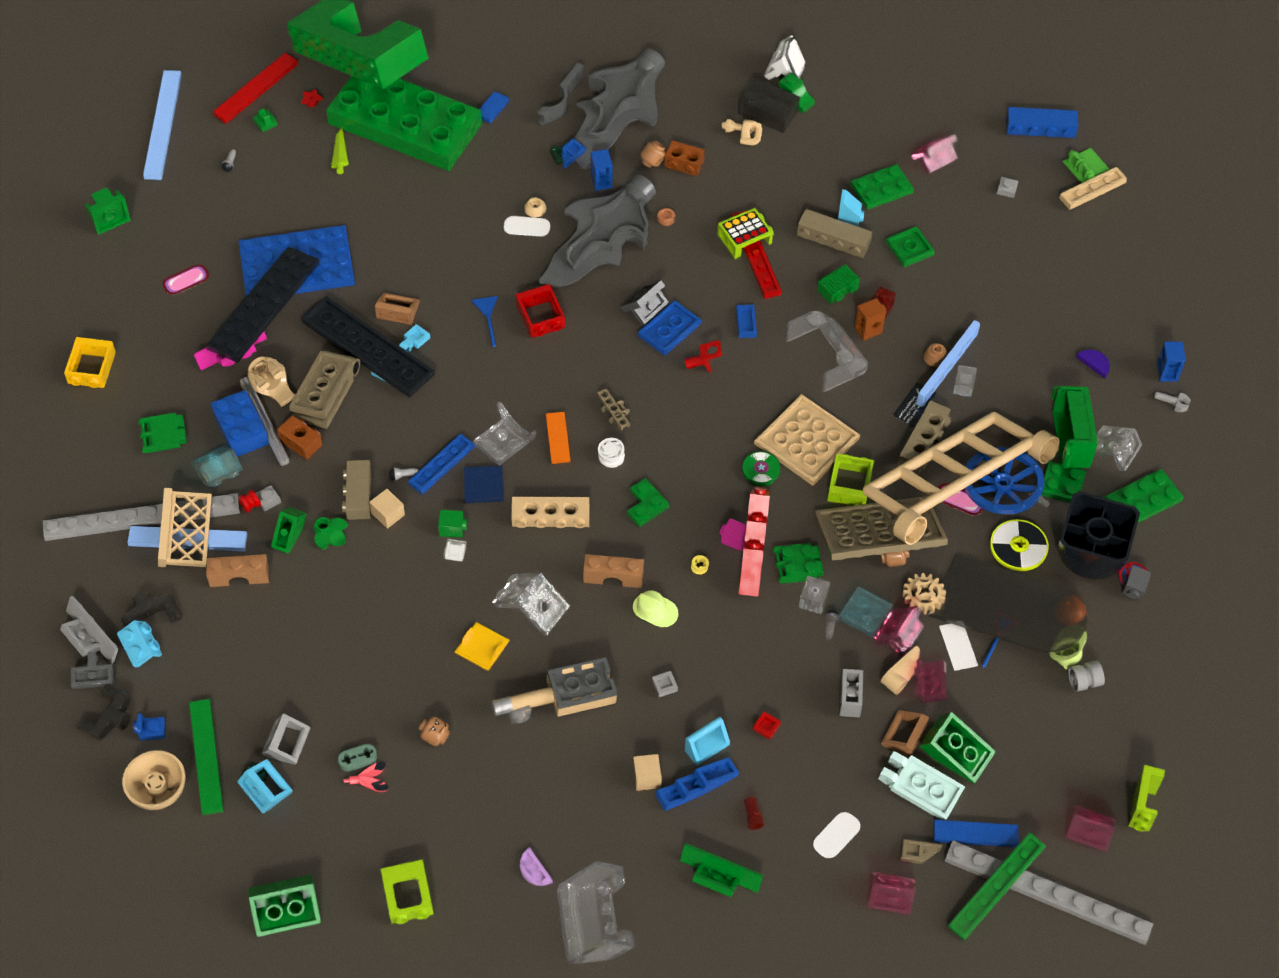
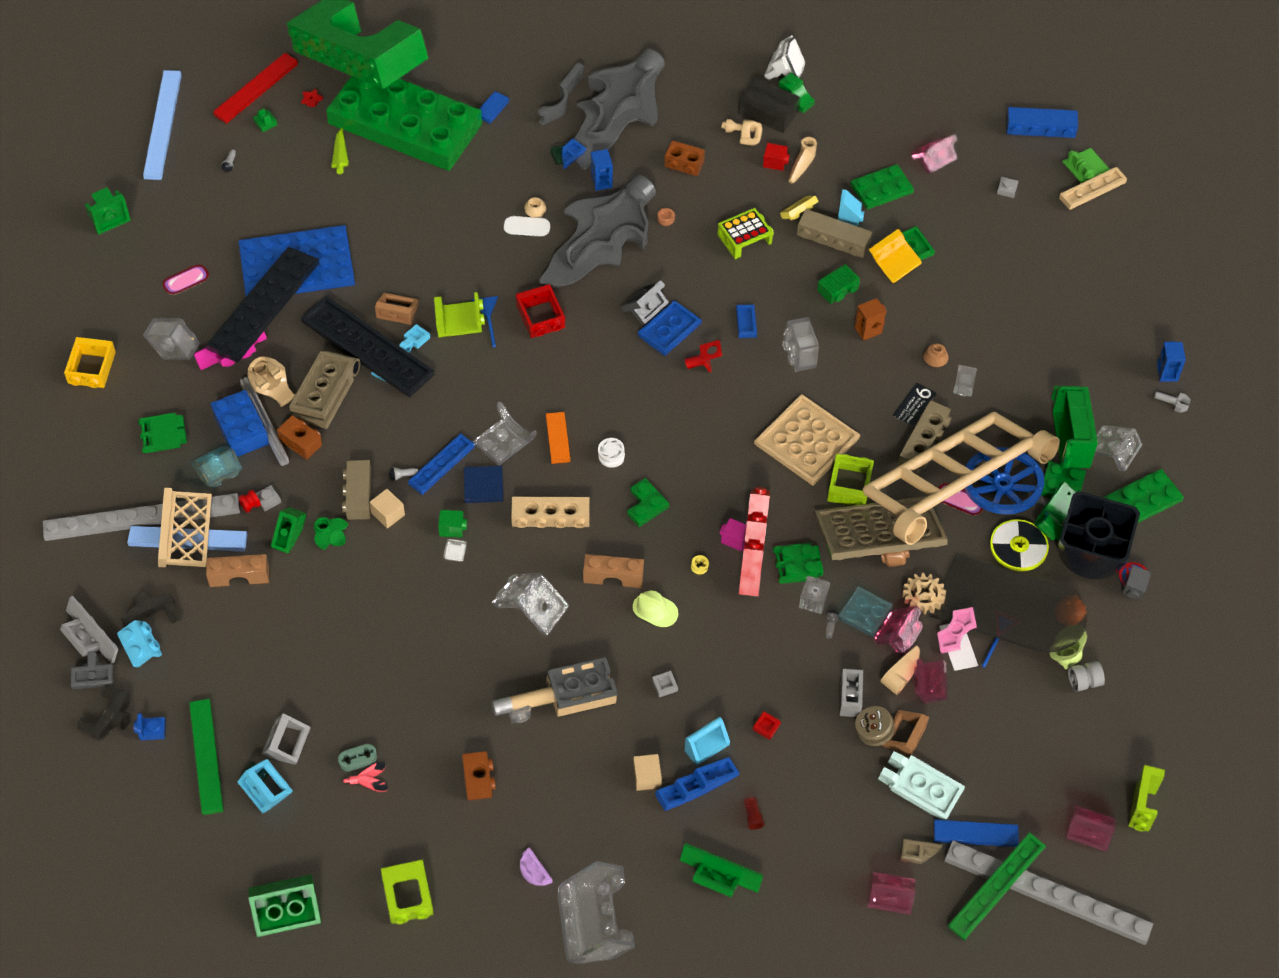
(148, 773): tan piece -> none
(171, 338): none -> clear brick
(434, 731): medium nougat head -> none
(459, 318): none -> lime panel
(478, 764): none -> dark orange brick
(481, 646): yellow piece -> none
(614, 405): dark tan piece -> none
(653, 154): medium nougat head -> none
(761, 268): red tile -> none
(761, 468): green tile -> none
(776, 157): none -> red brick
(795, 209): none -> light yellow plate
(801, 344): none -> clear brick
(804, 158): none -> tan piece
(836, 835): white sticker -> none
(848, 357): clear windscreen -> none
(874, 726): none -> dark tan head
(886, 298): clear red brick -> none
(895, 256): none -> yellow bracket
(948, 363): light blue tile -> none
(957, 747): green slope -> none
(961, 623): none -> bright pink tile
(1054, 512): none -> green door
(1096, 361): dark purple tile -> none

